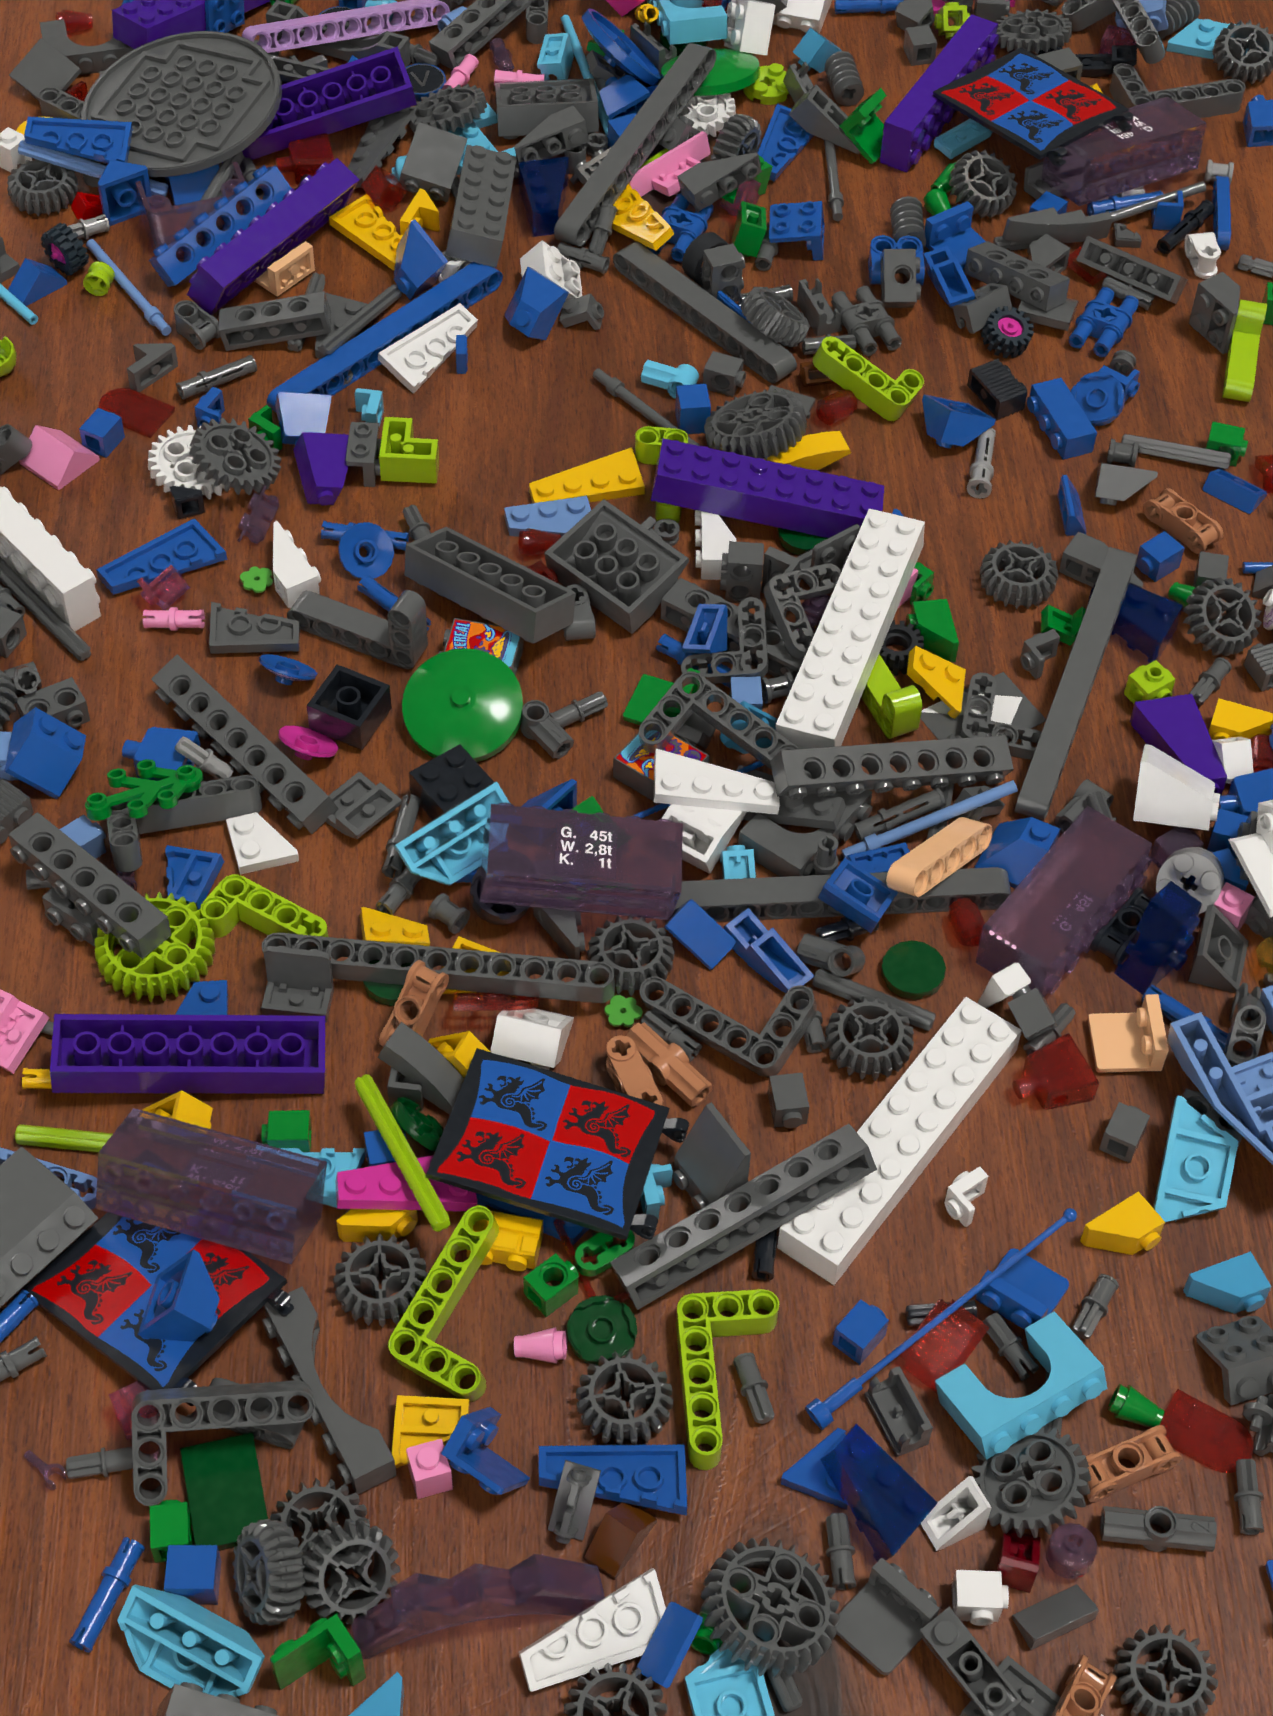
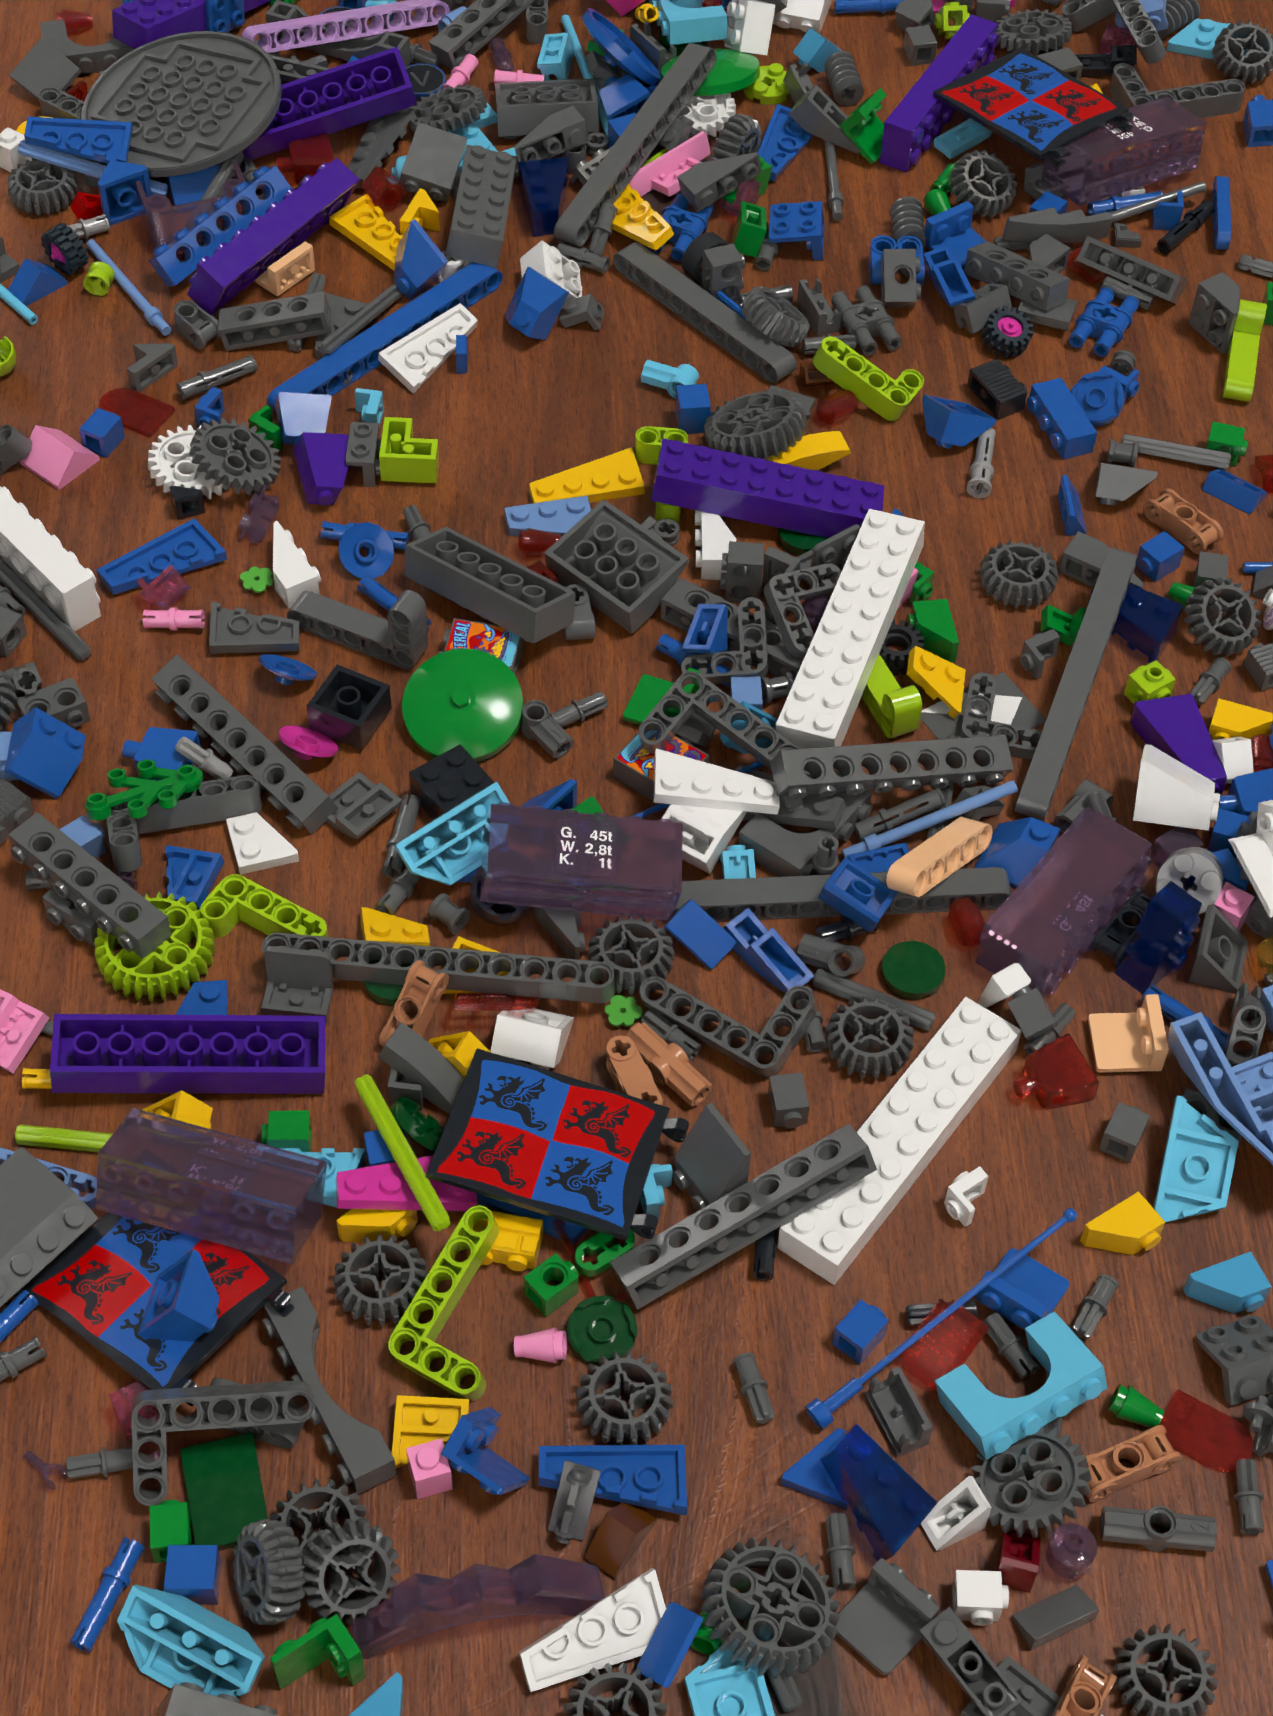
(617, 389): dark grey bar -> none
(702, 1363): lime beam -> none
(724, 374): dark grey brick -> none
(1202, 253): white piece -> none
(1218, 169): light grey bush -> none

